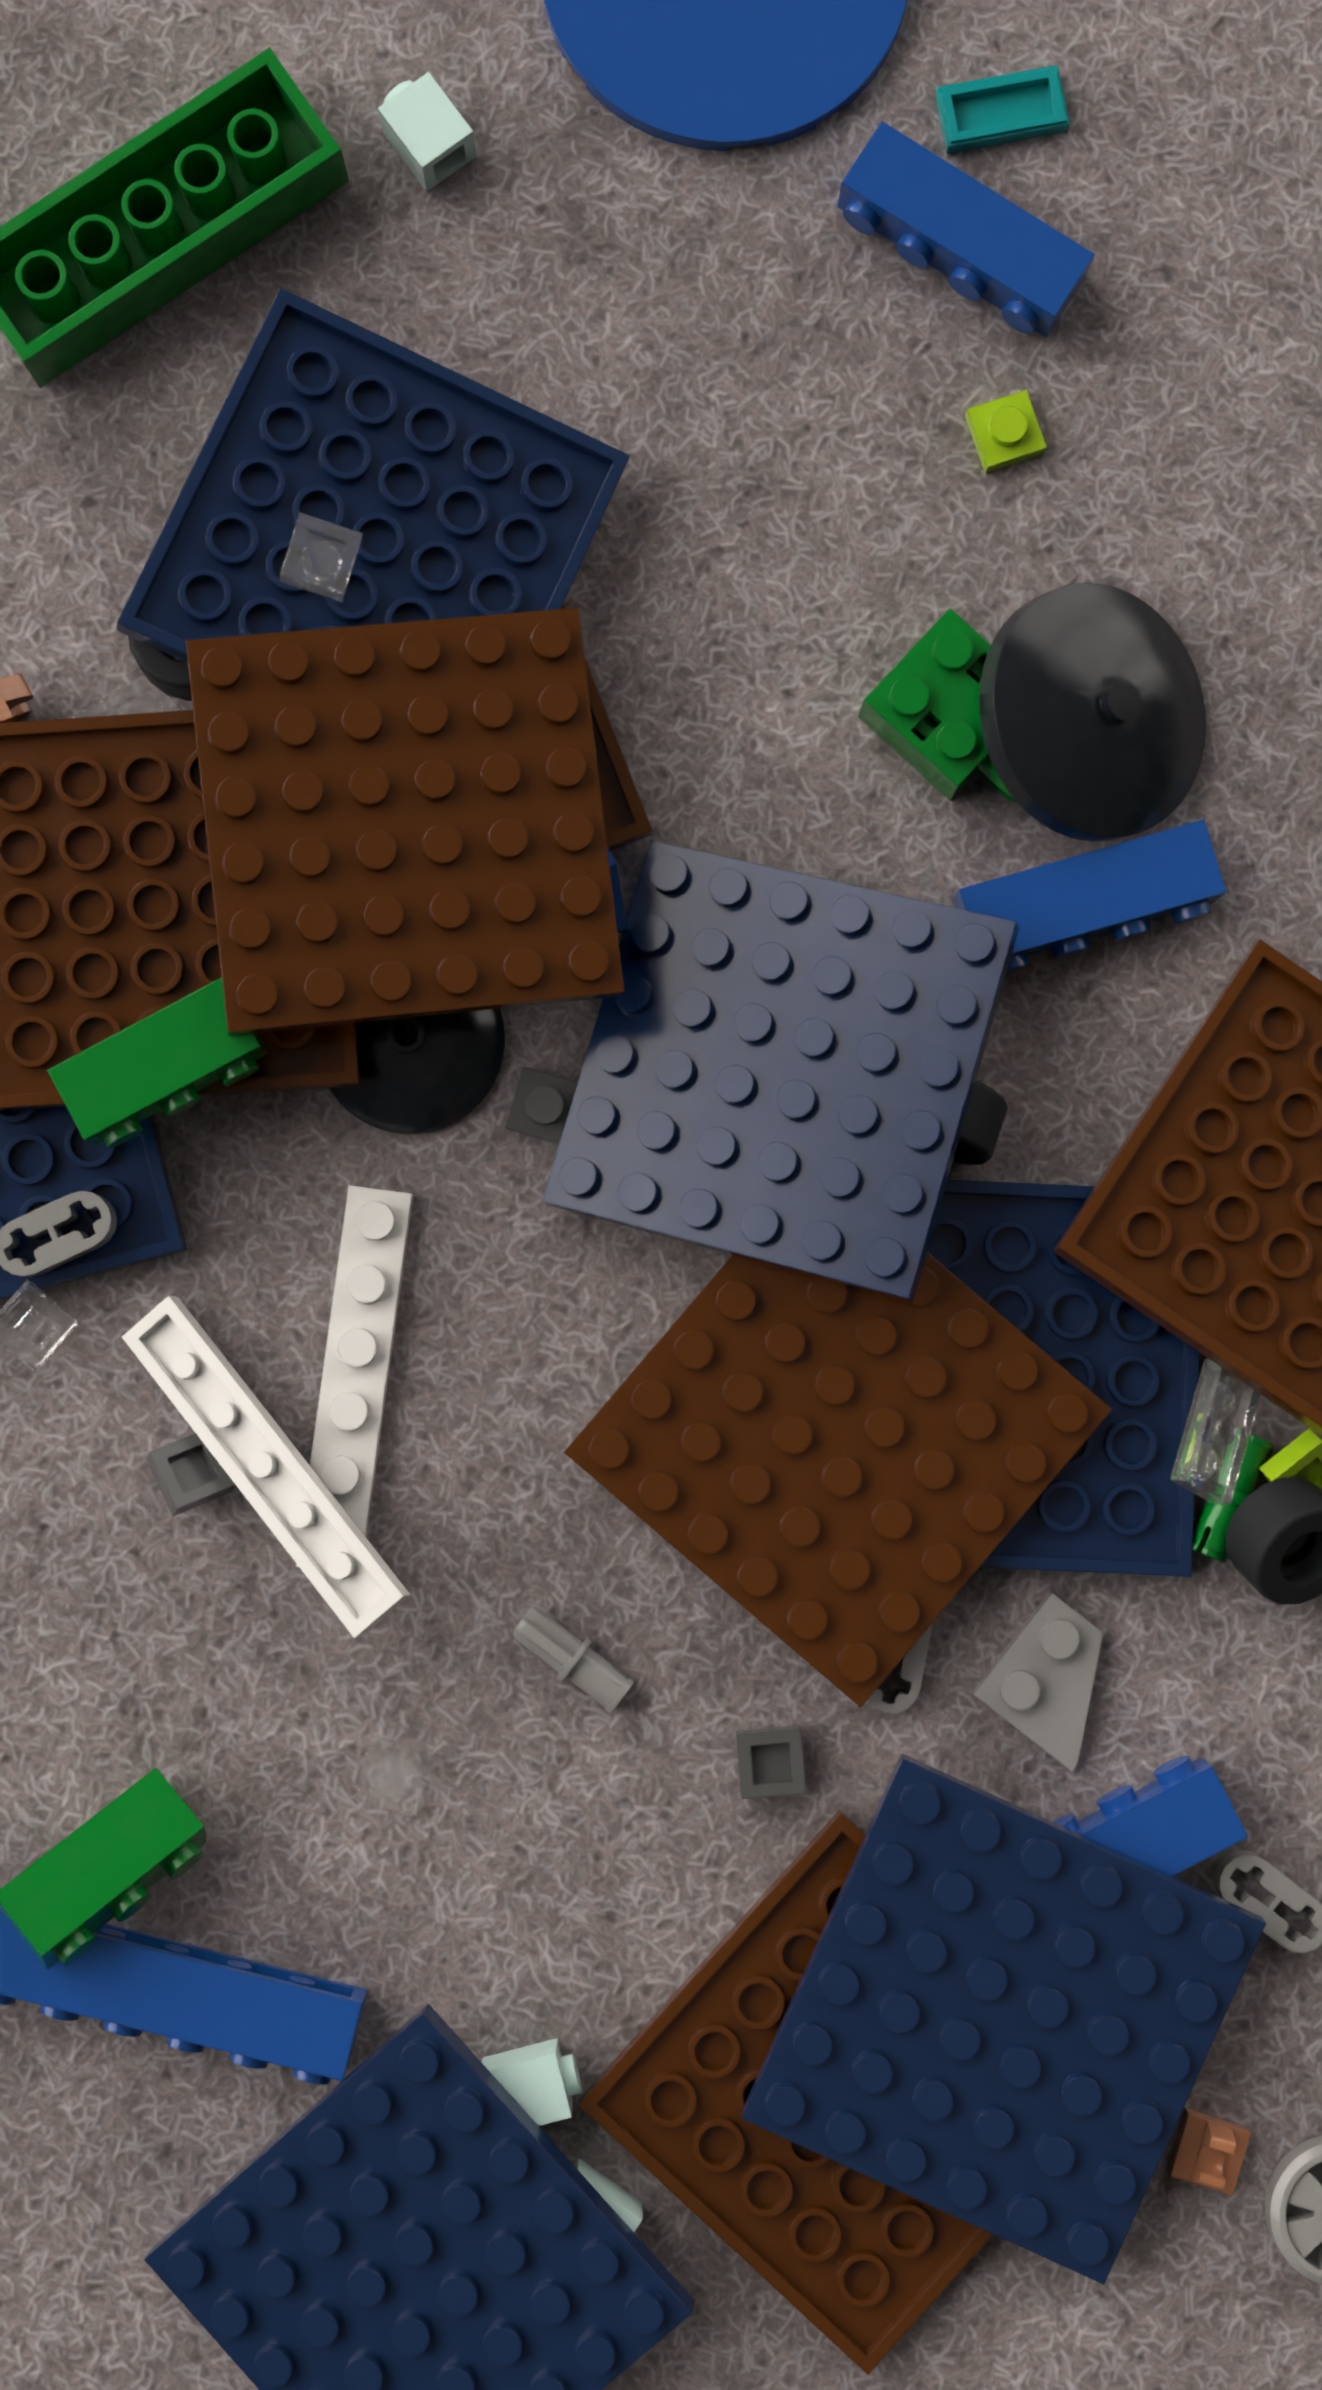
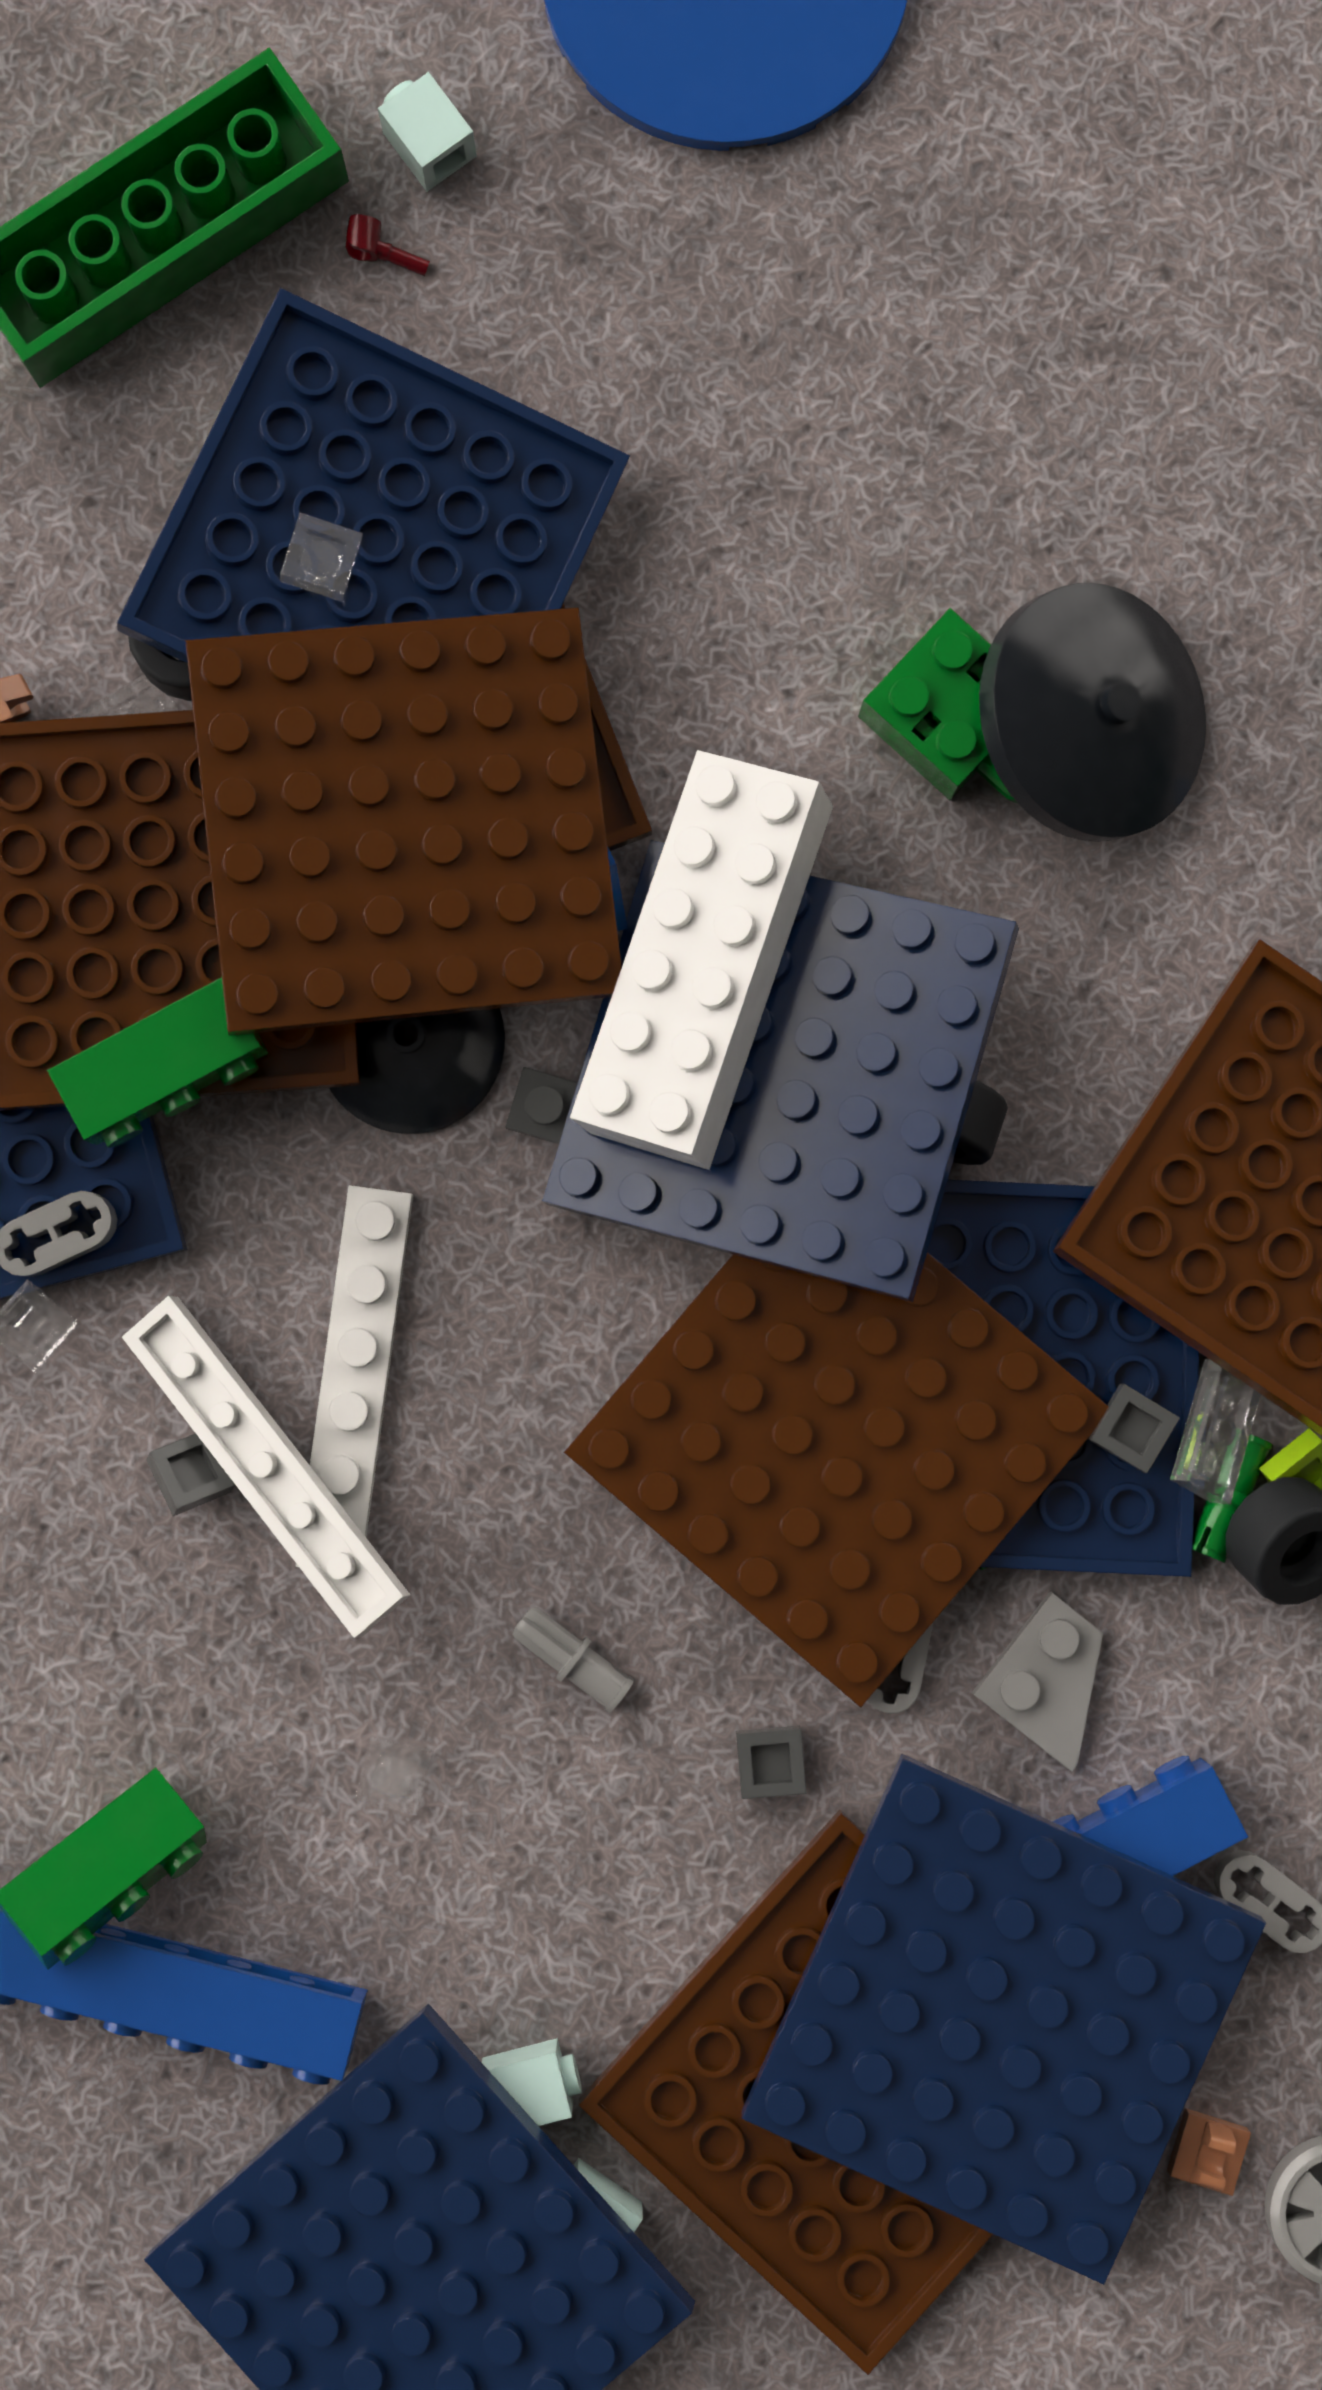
(365, 245): none -> dark red hand
(703, 959): none -> white brick
(963, 231): blue brick -> none
(1002, 109): teal tile -> none
(1005, 431): lime plate -> none
(1103, 892): blue brick -> none
(1134, 1428): none -> dark grey plate

